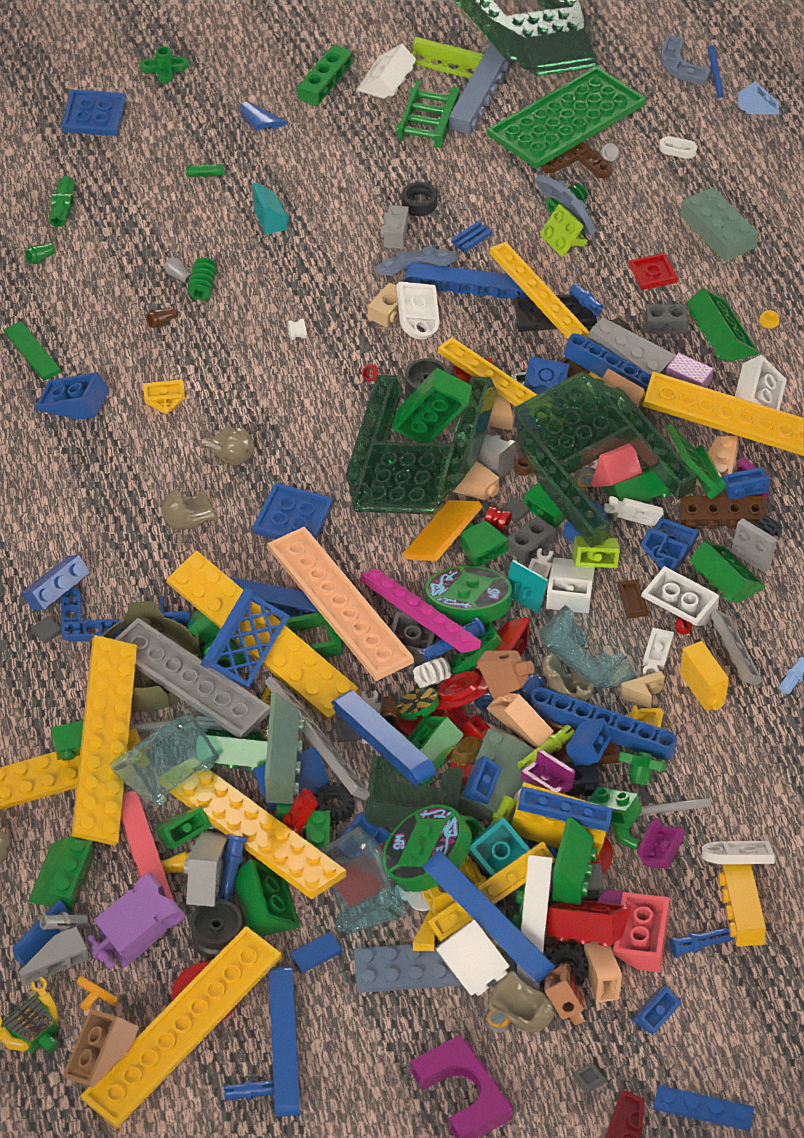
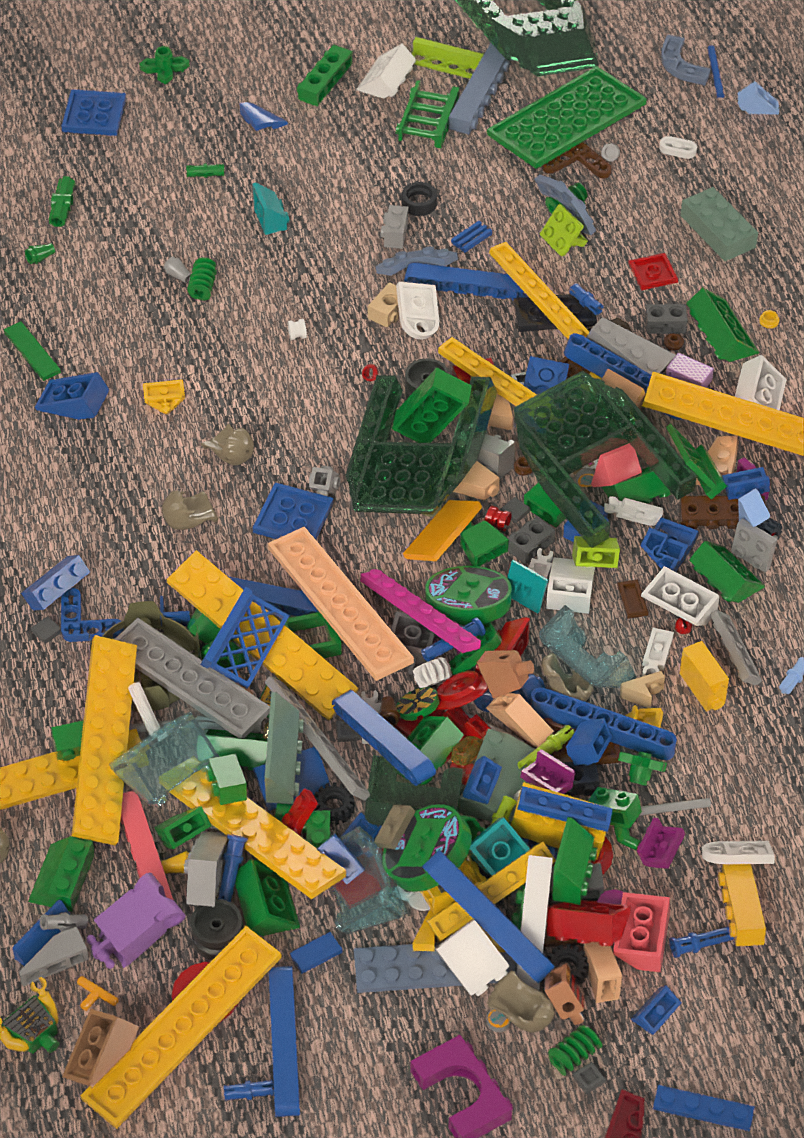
(143, 707): none -> white axle
(159, 317): reddish brown cone -> none
(226, 779): none -> brick
(320, 476): none -> light grey brick
(339, 853): none -> tile
(394, 826): none -> dark tan plate
(574, 1047): none -> green piece
(676, 344): none -> reddish brown plate
(753, 508): none -> light blue slope

